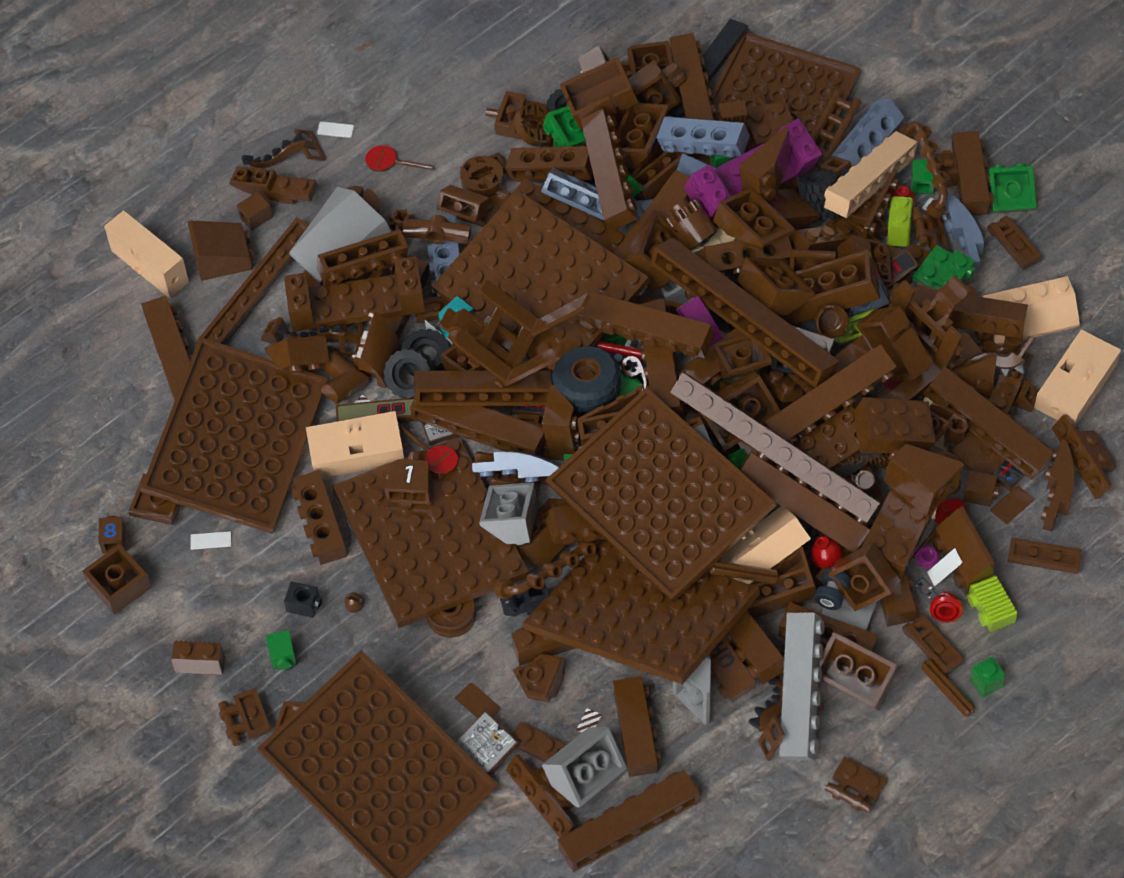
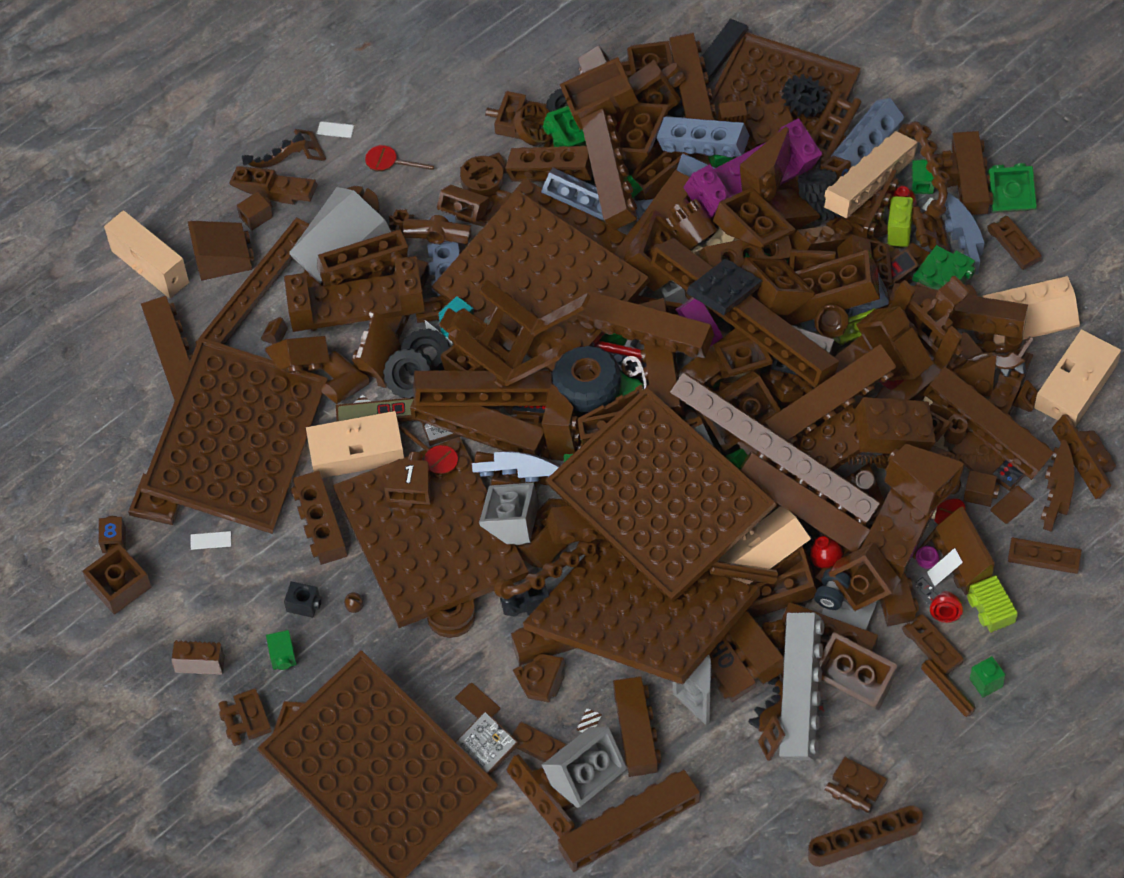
(336, 333): reddish brown piece -> none
(724, 286): none -> black plate
(775, 632): none -> reddish brown brick
(806, 97): none -> black gear
(858, 845): none -> reddish brown beam

